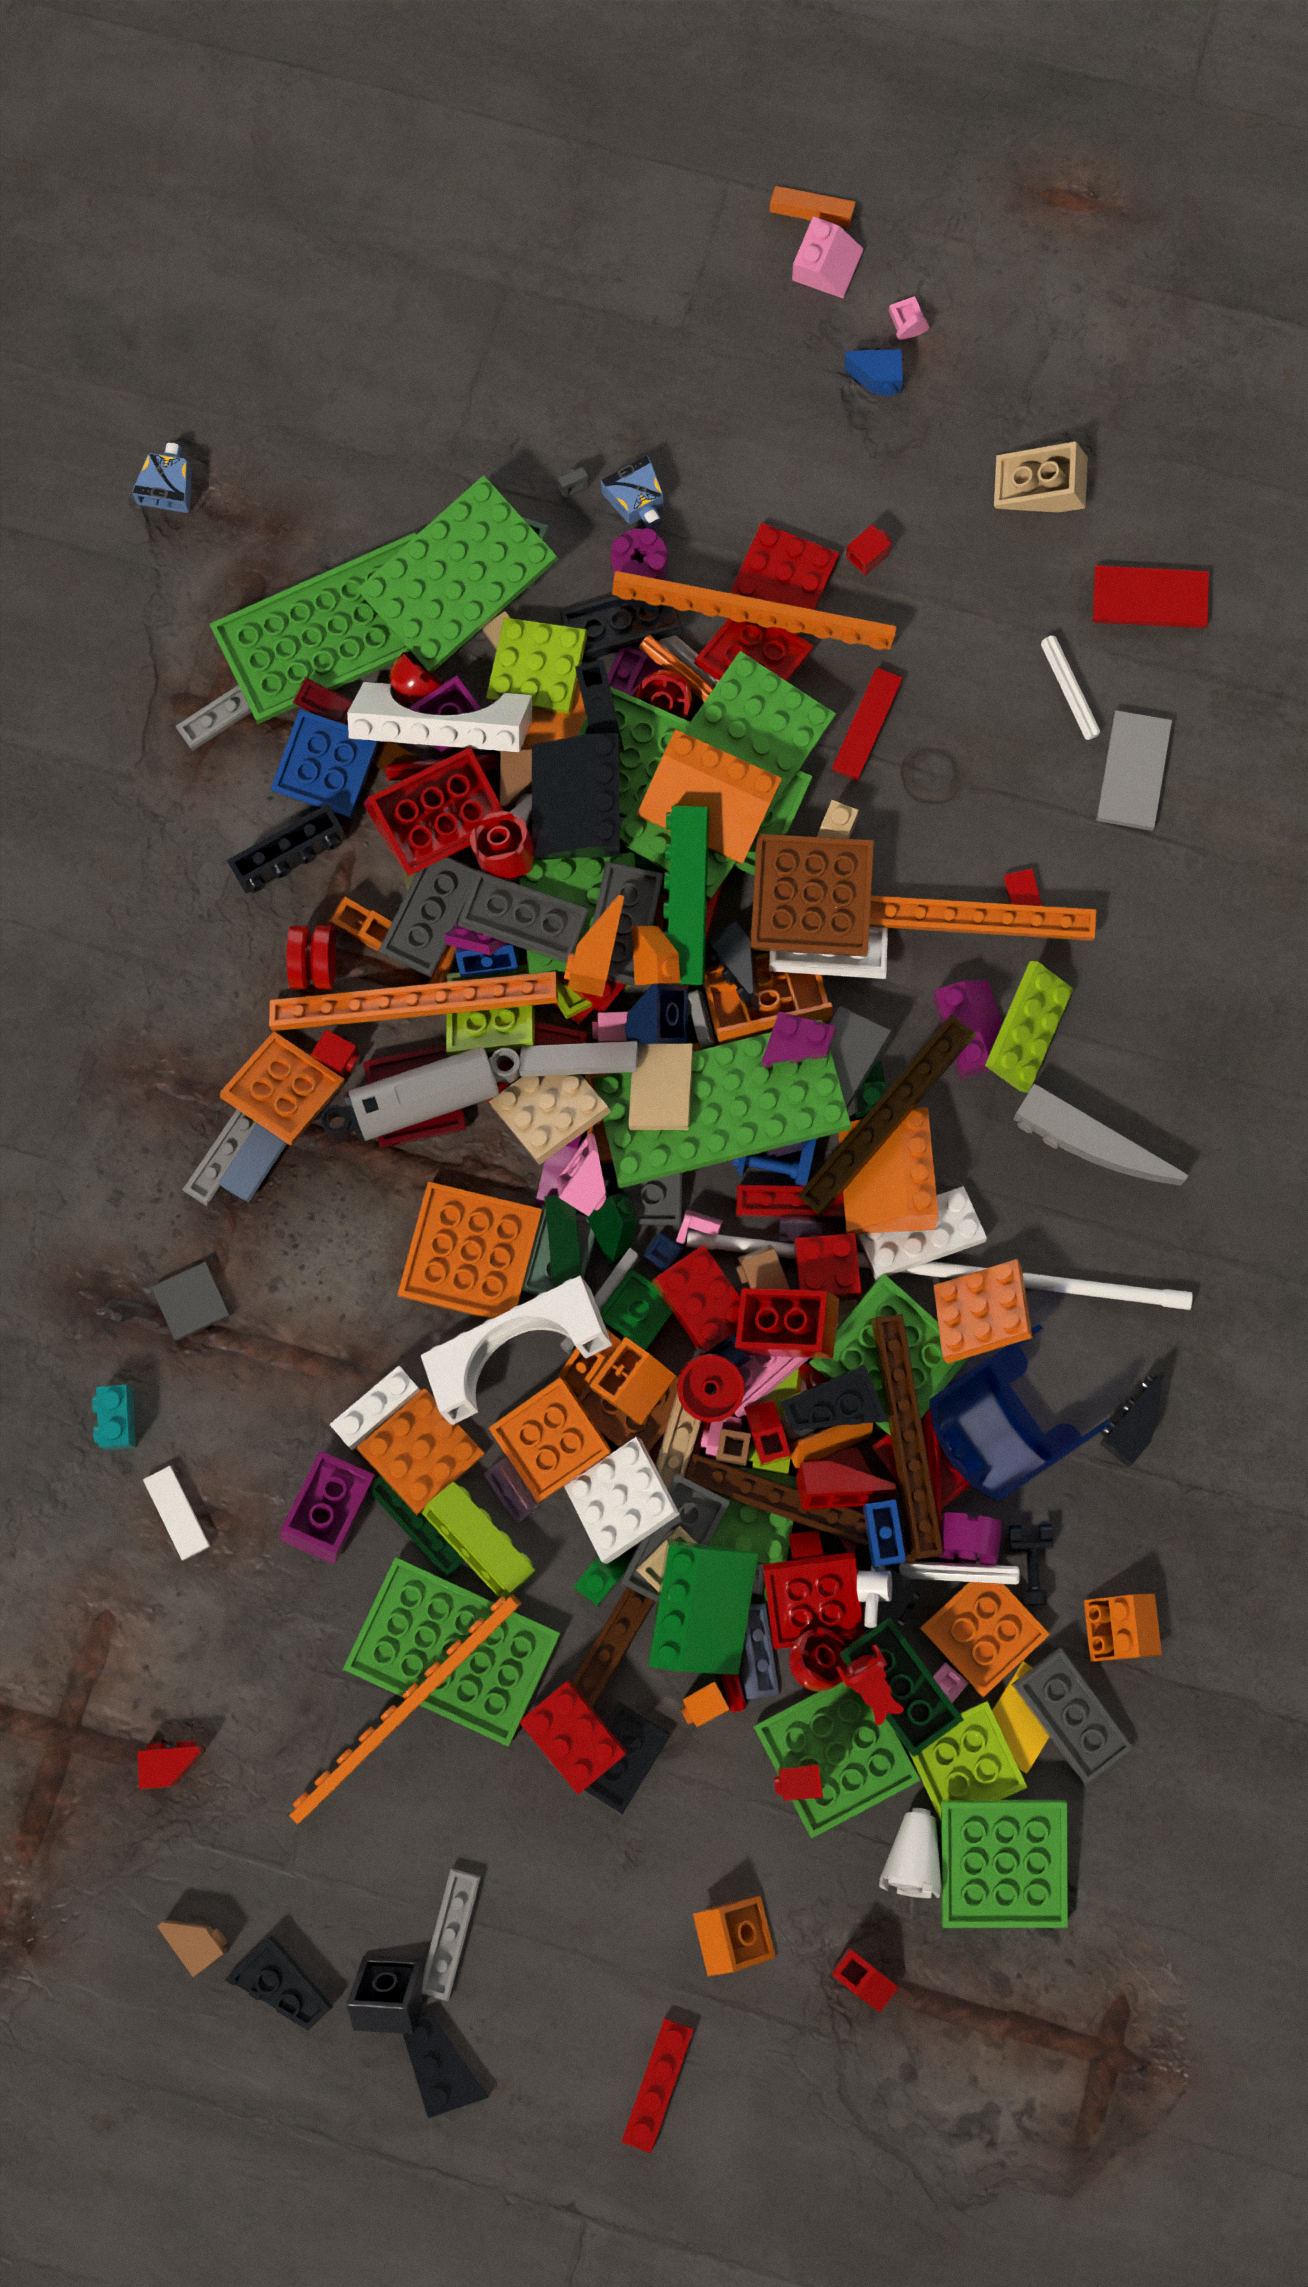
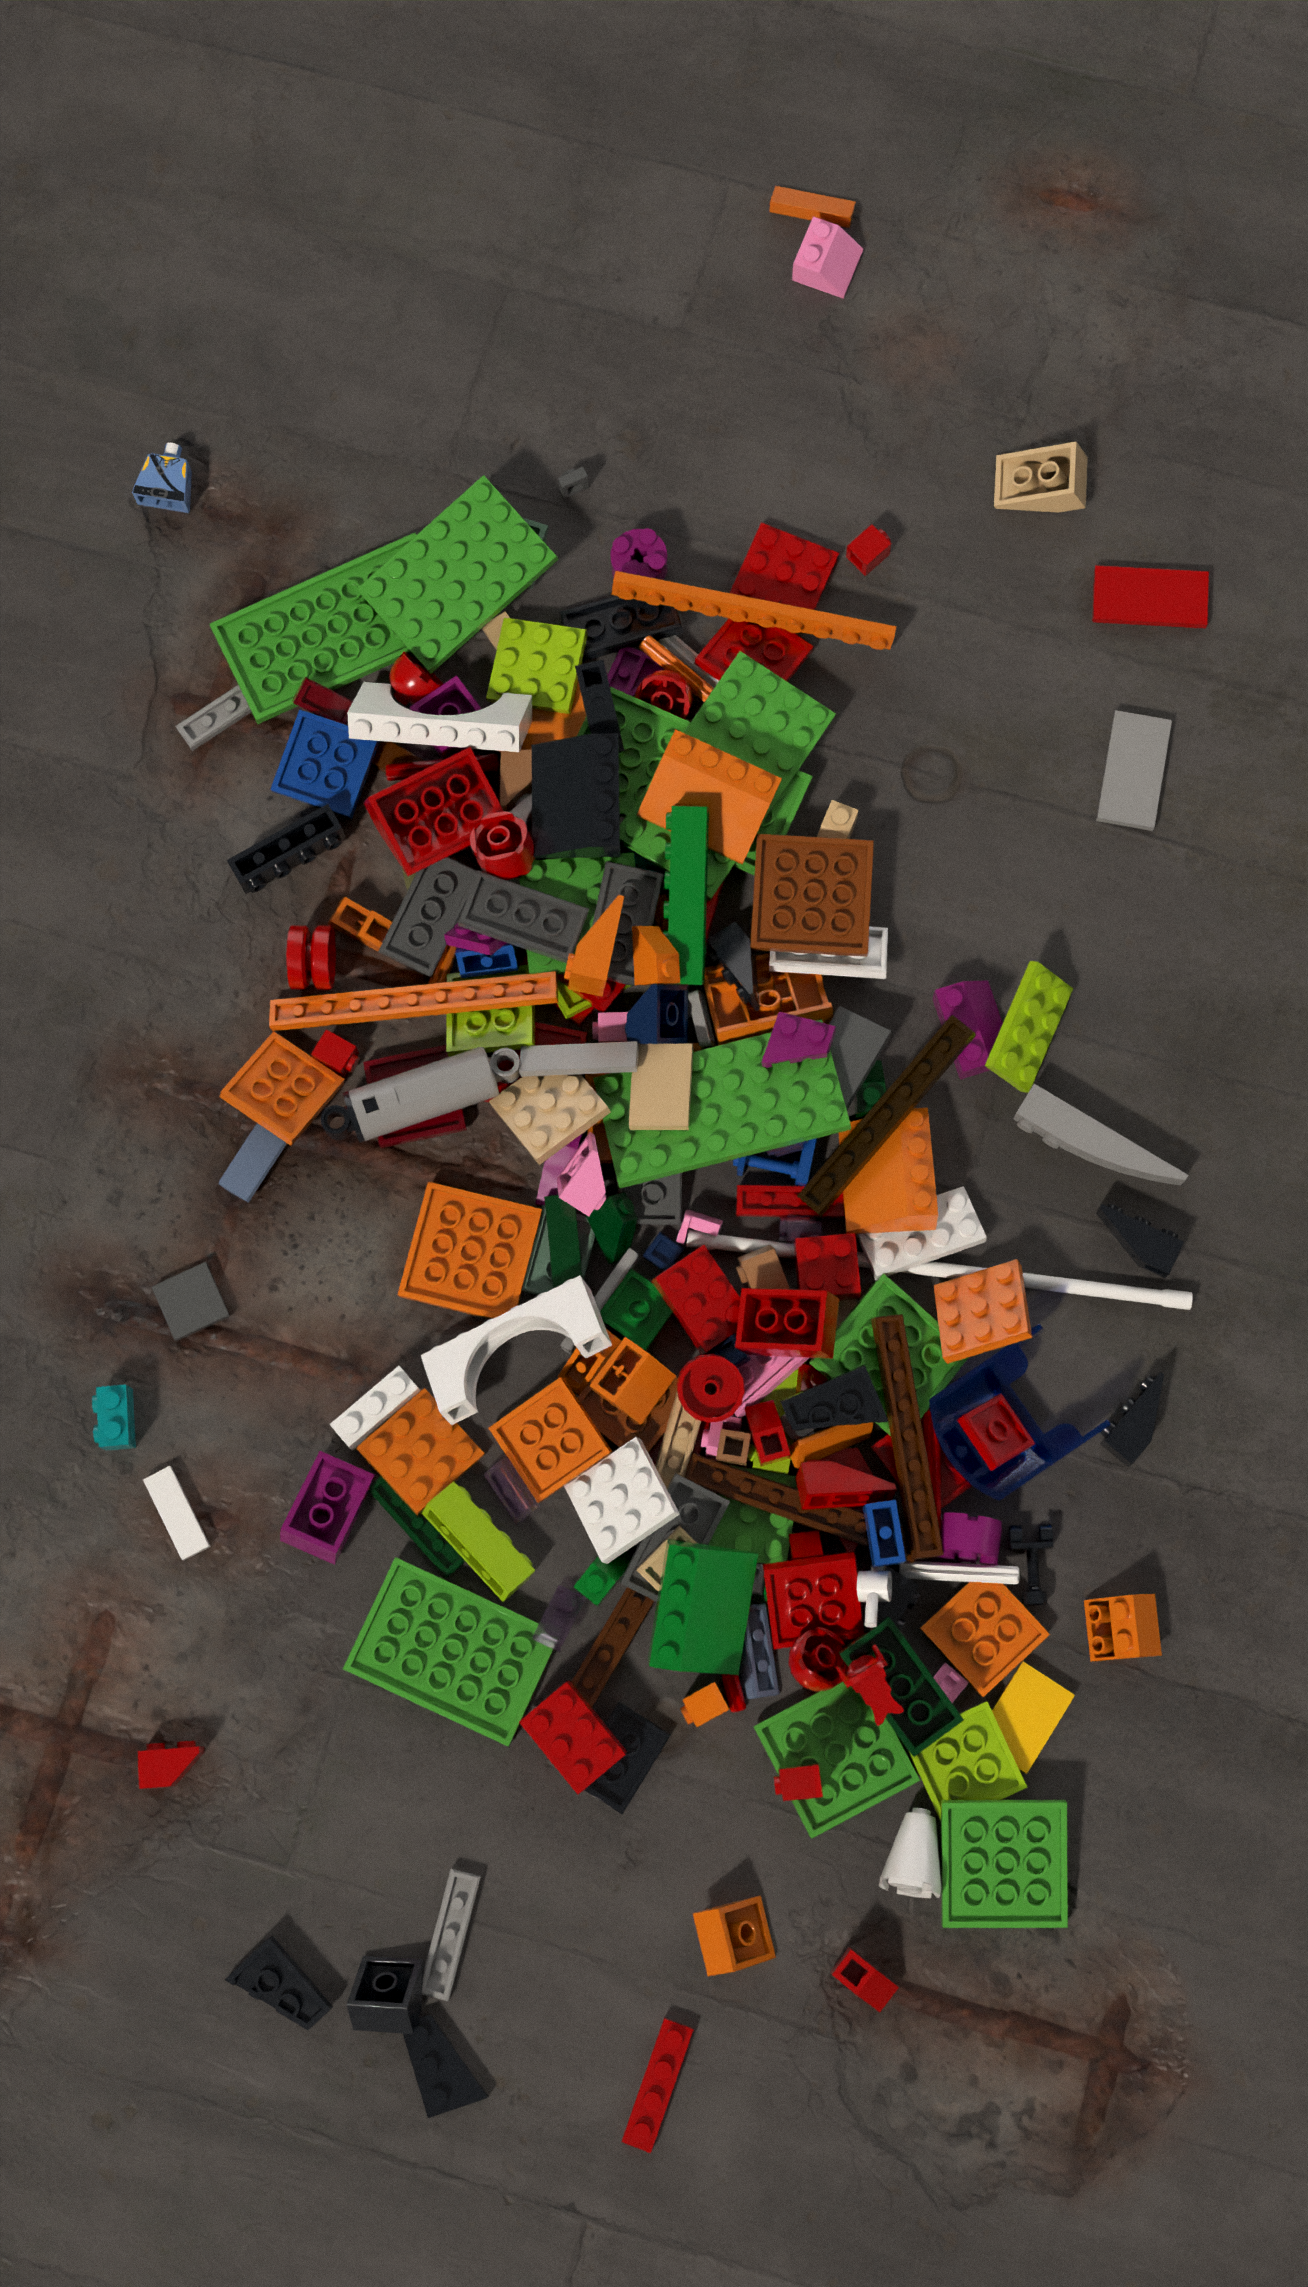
(194, 1944): medium nougat slope -> none
(205, 1180): light grey tile -> none
(395, 1716): orange plate -> none
(559, 1618): none -> clear purple plate
(635, 493): medium blue torso -> none
(867, 724): red tile -> none
(876, 370): blue slope -> none
(908, 318): bright pink tile -> none
(982, 918): orange plate -> none
(996, 1431): none -> red tile
(1022, 888): red tile -> none
(1070, 687): white axle -> none
(1072, 1716): dark grey tile -> none
(1145, 1245): none -> black slope

